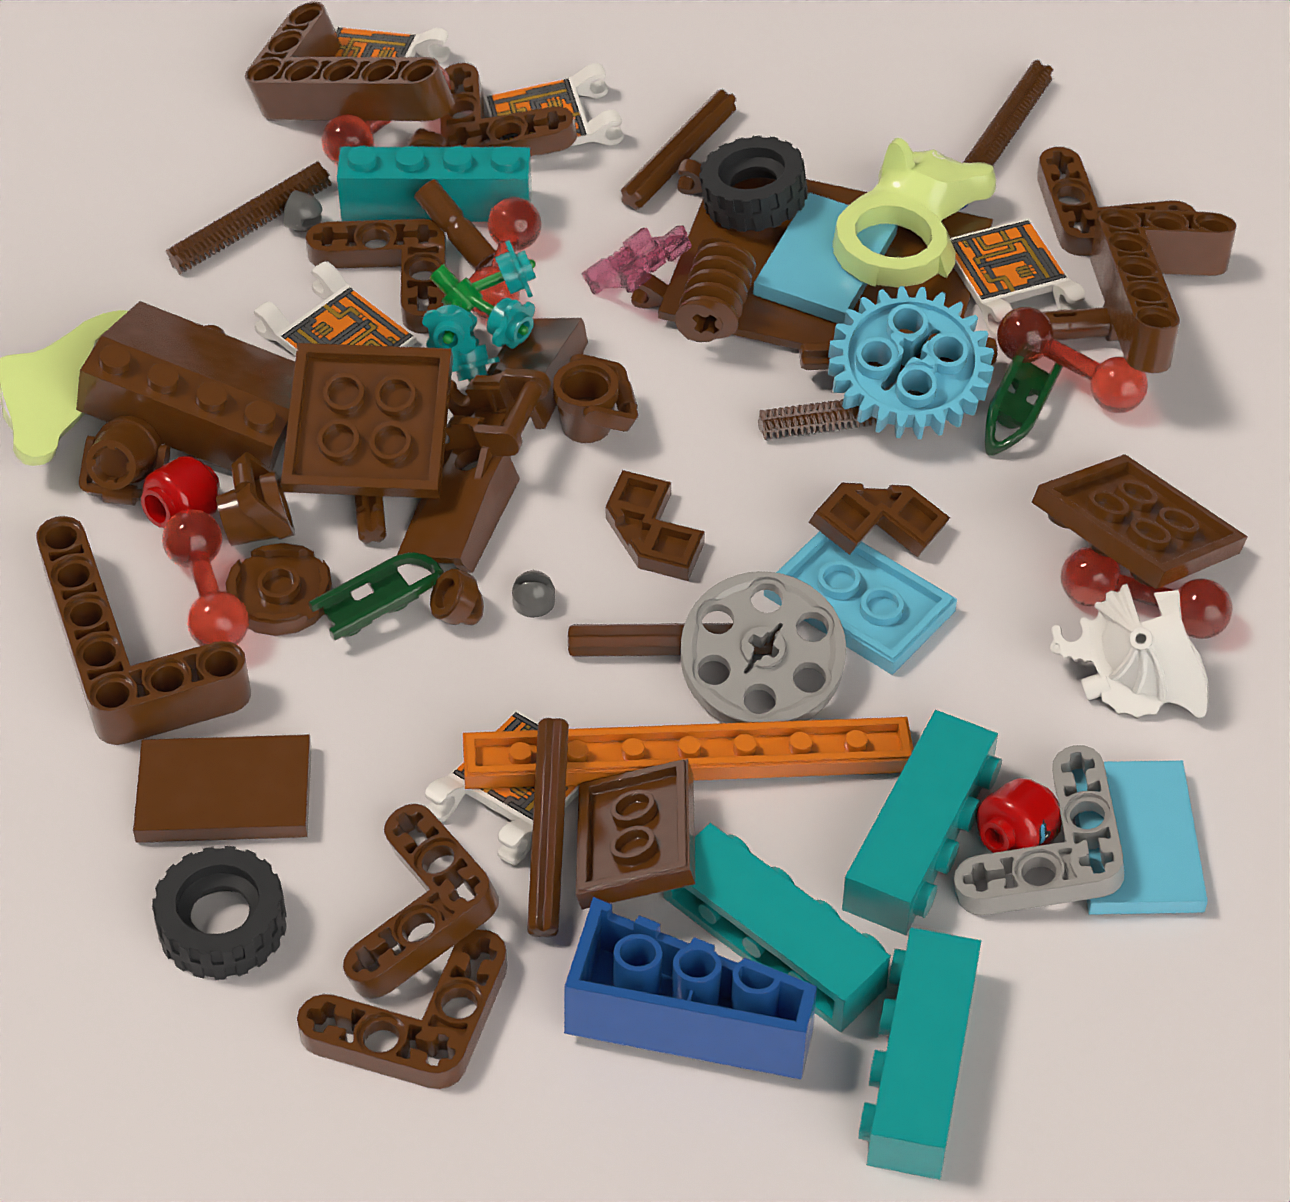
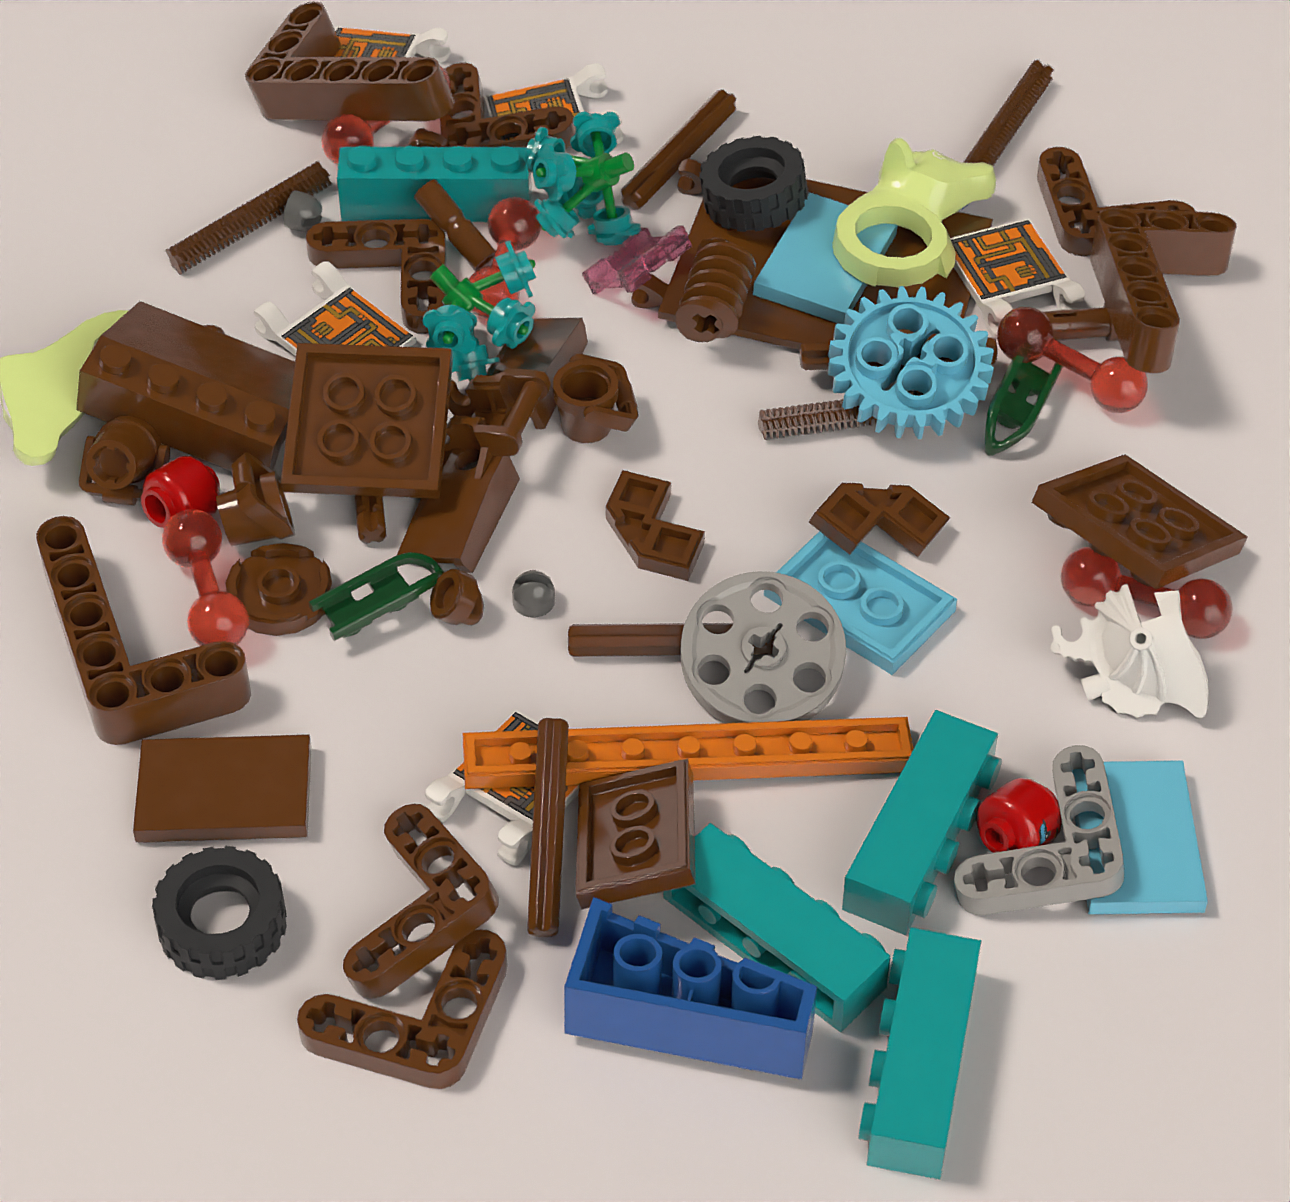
(581, 181): none -> teal plant

